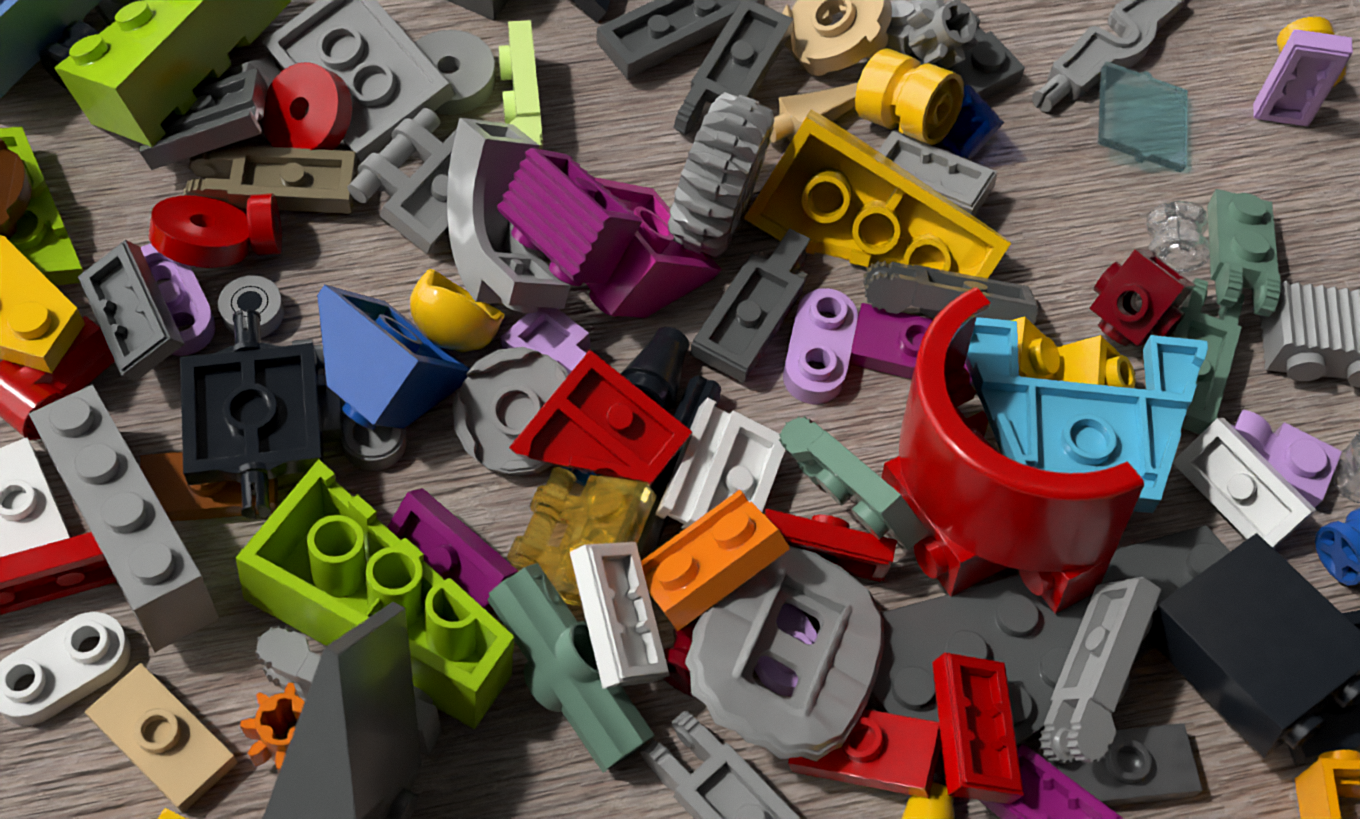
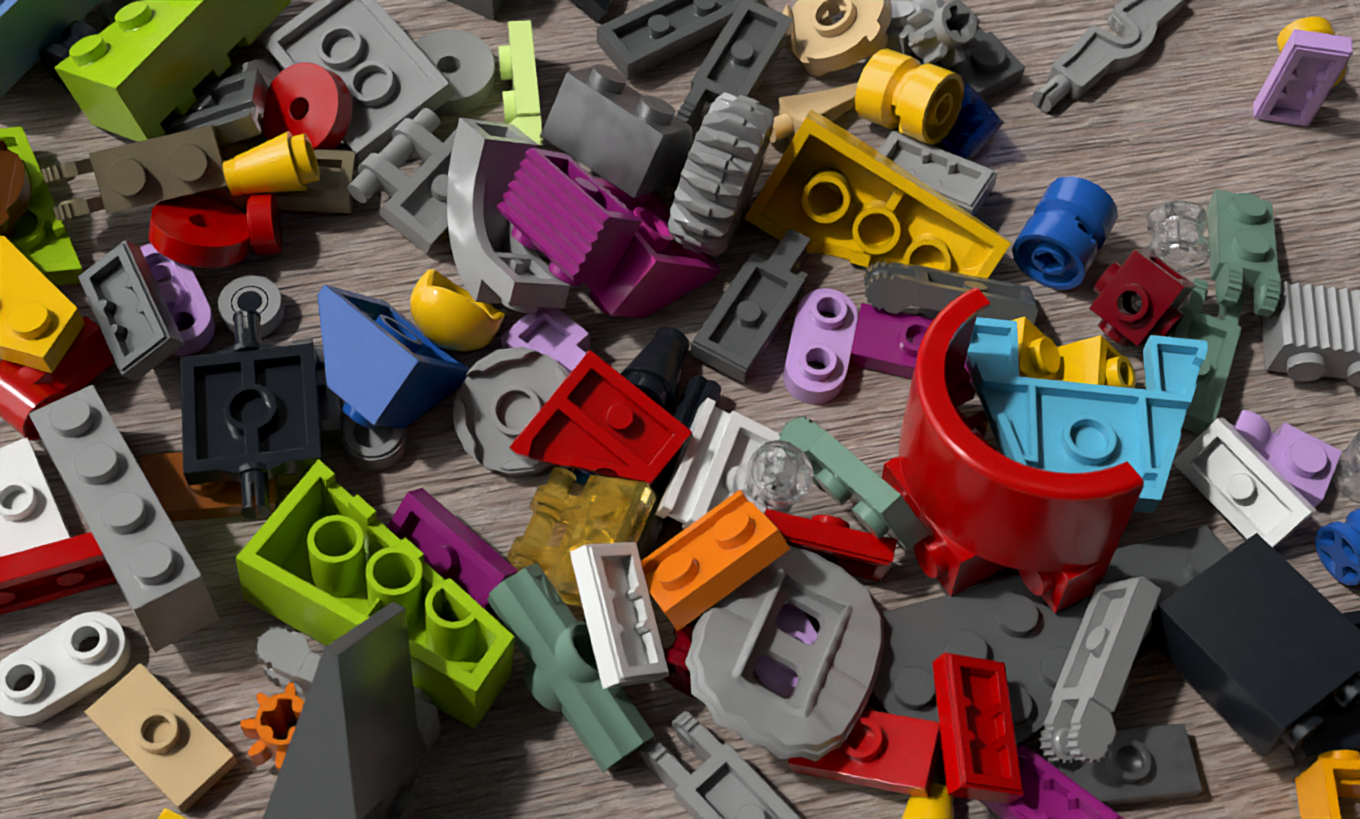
(145, 172): none -> dark tan hinge
(273, 167): none -> yellow cone
(618, 131): none -> flat silver slope
(779, 465): none -> clear wheel
(1065, 233): none -> blue wheel
(1143, 117): clear light blue piece -> none

